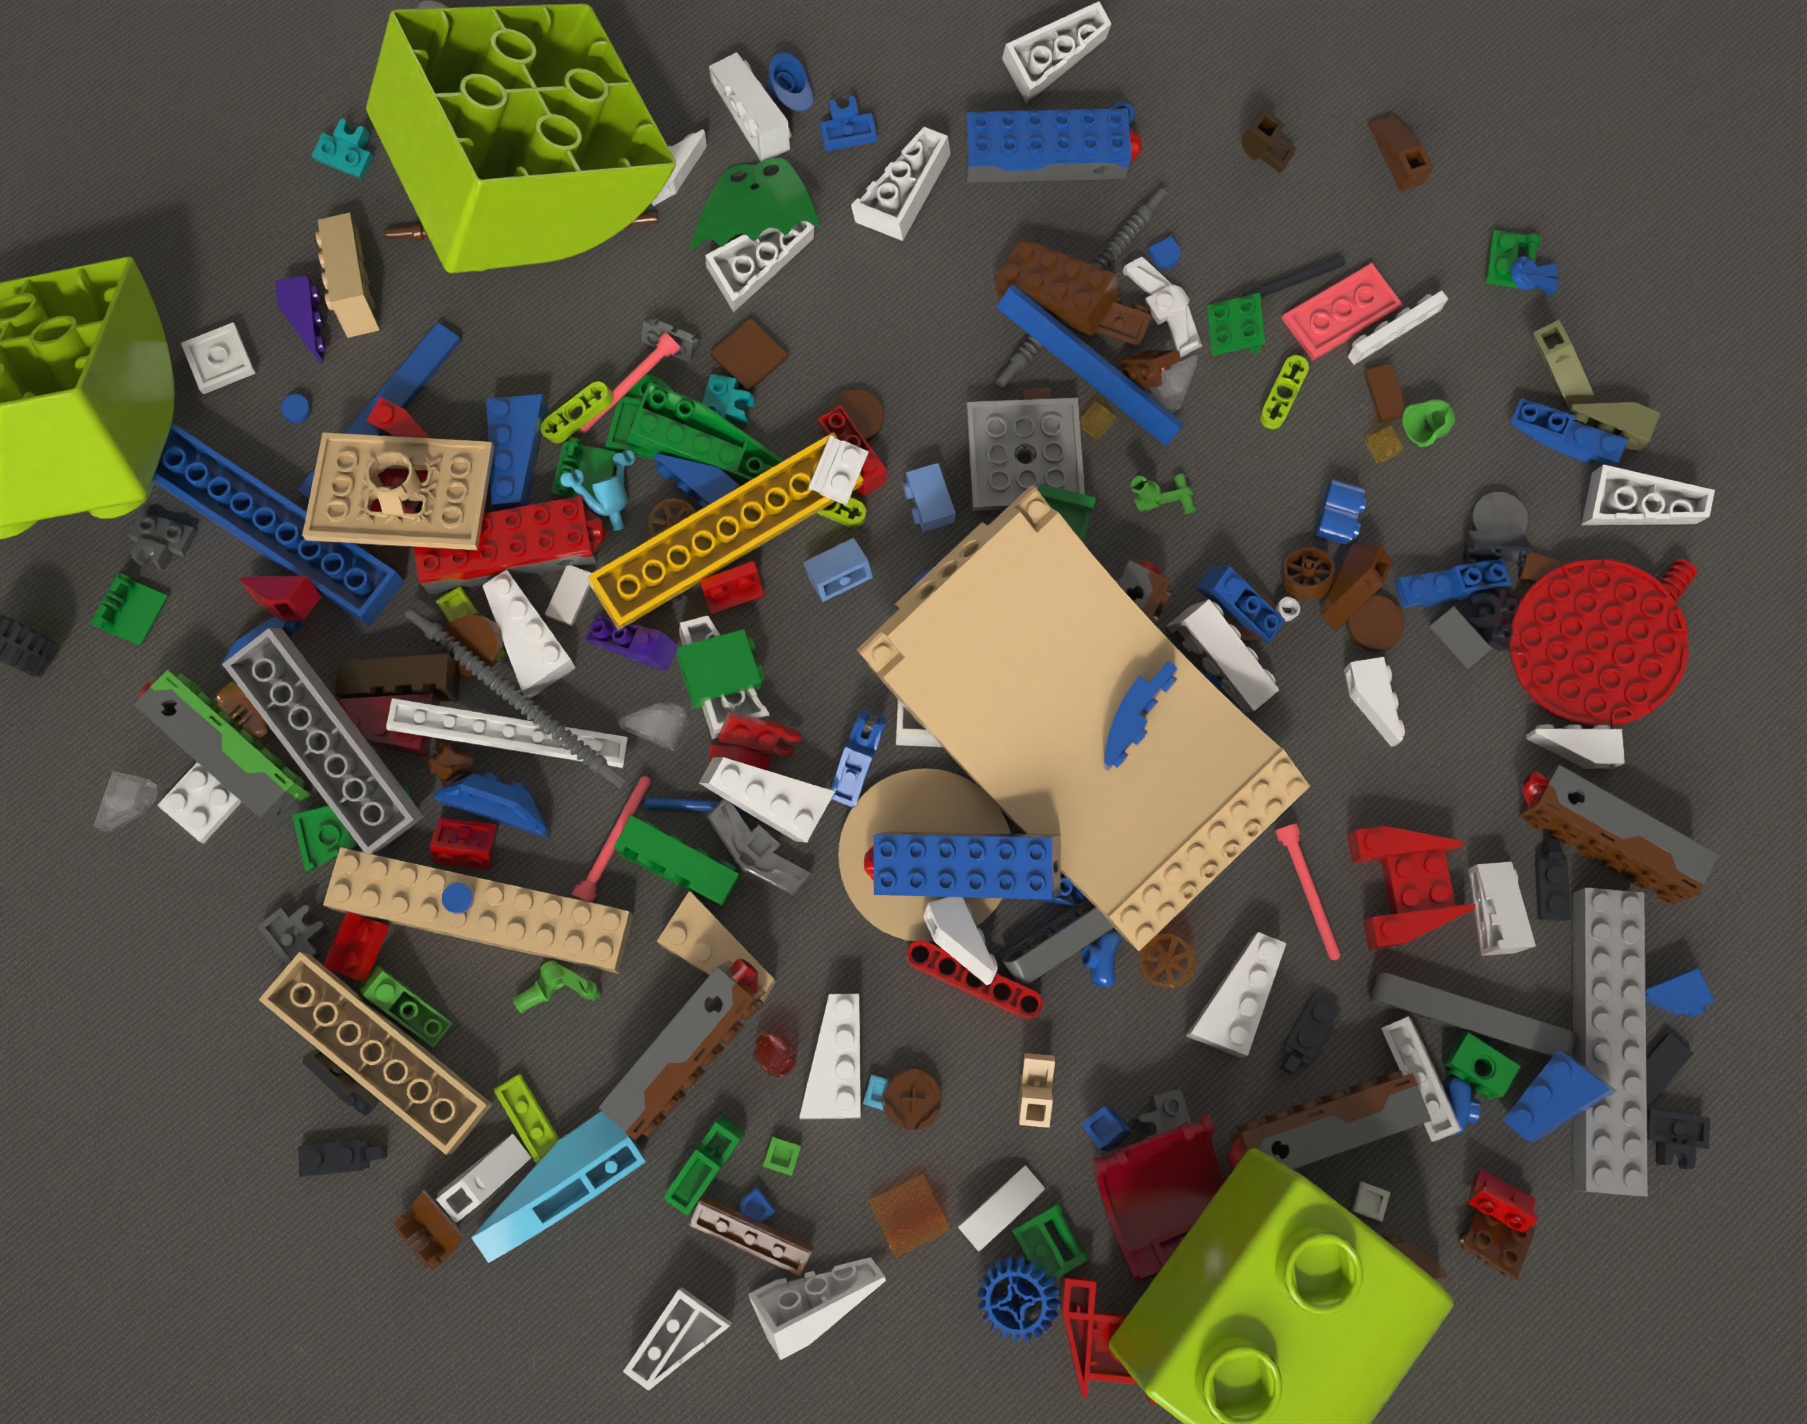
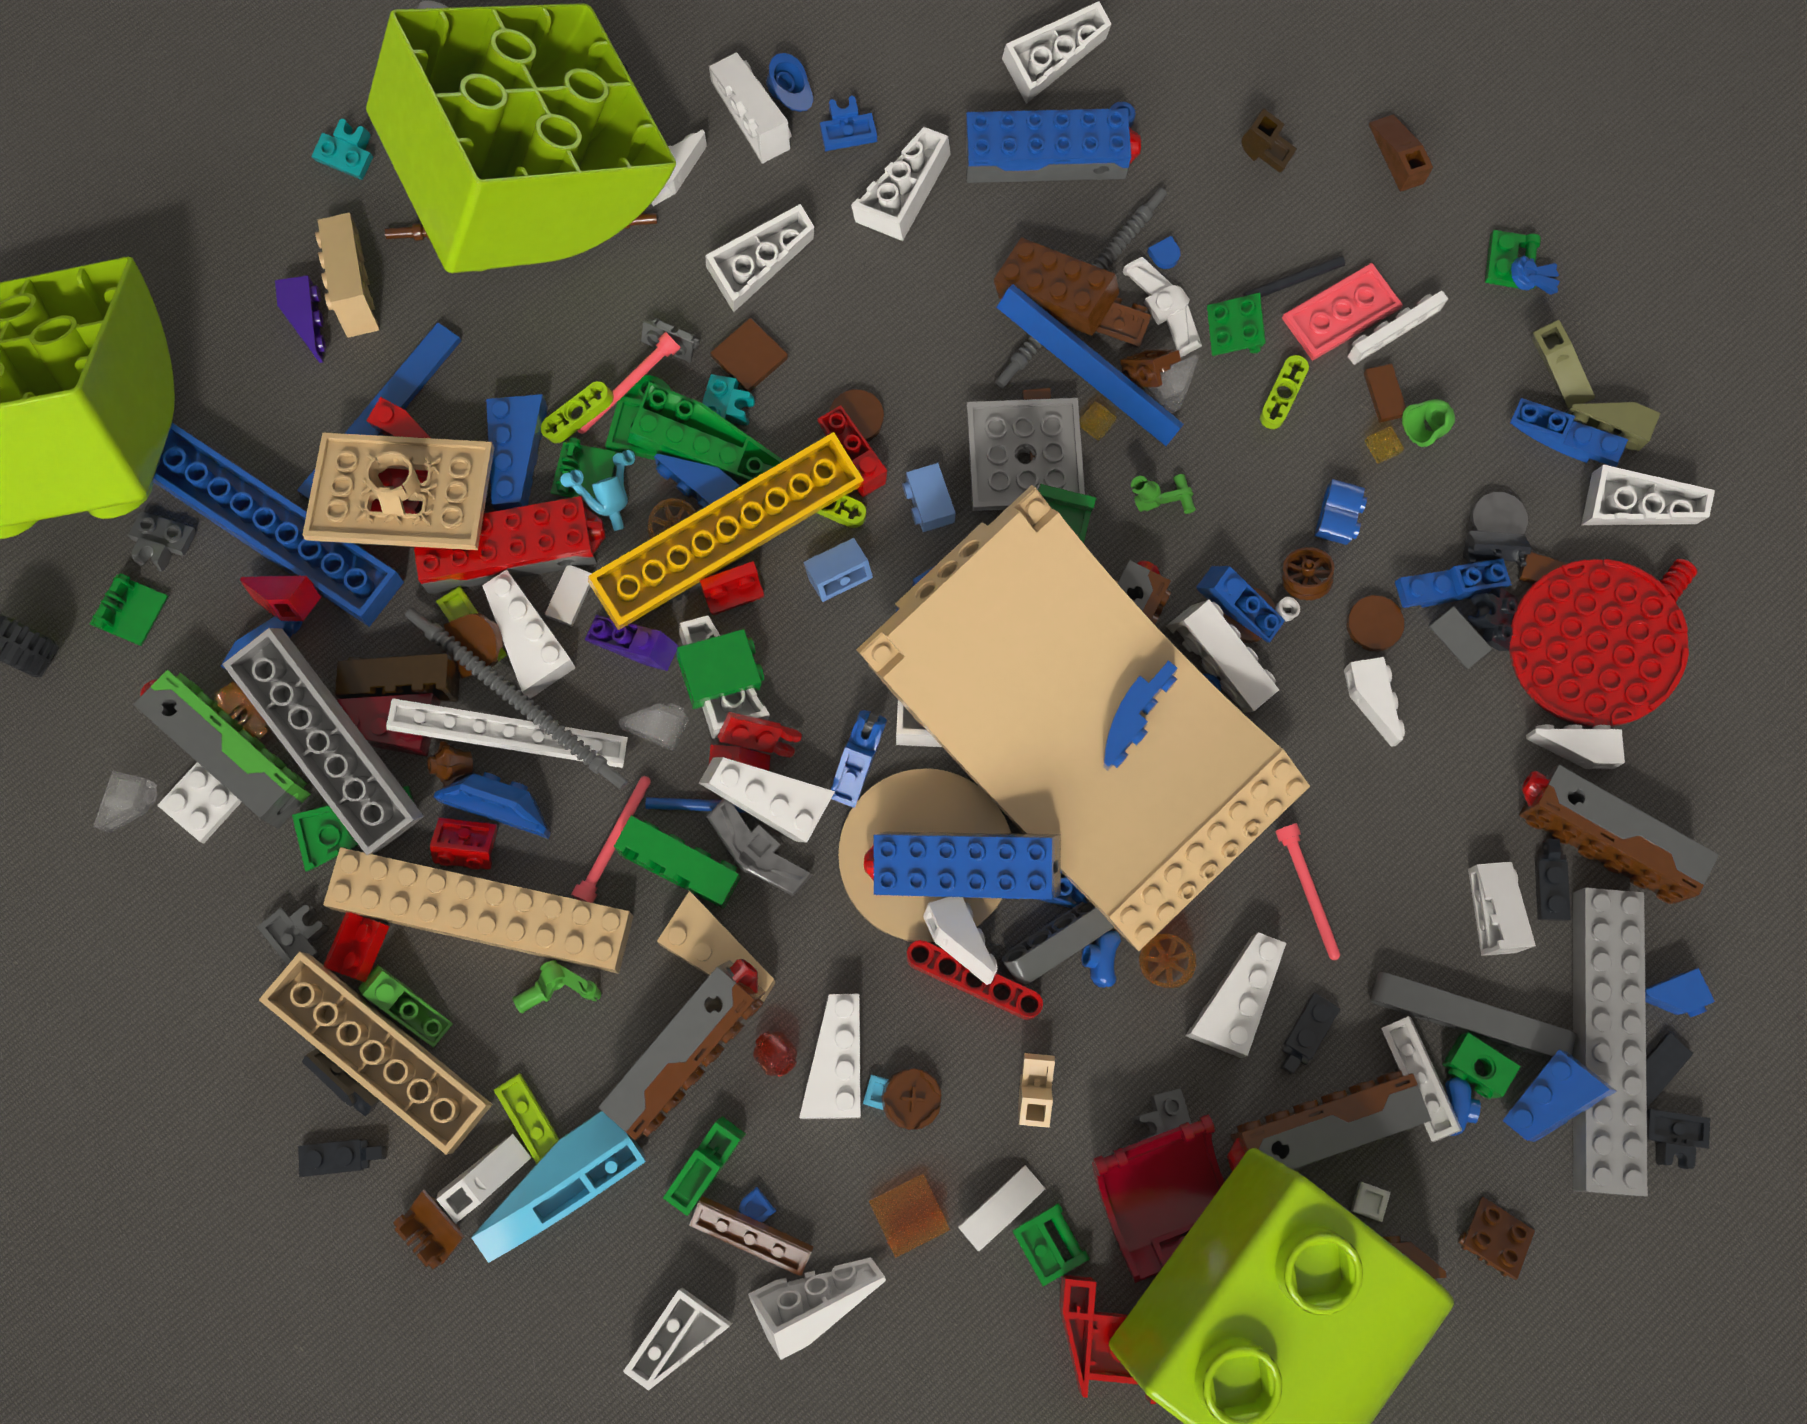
(218, 358): white plate -> none
(295, 408): blue tile -> none
(457, 898): blue tile -> none
(737, 209): green piece -> none
(782, 1156): bright green tile -> none
(838, 470): white plate -> none
(1041, 1291): blue gear -> none
(1106, 1129): blue brick -> none
(1357, 581): reddish brown slope -> none
(1414, 881): red wedge -> none
(1502, 1201): red bracket -> none

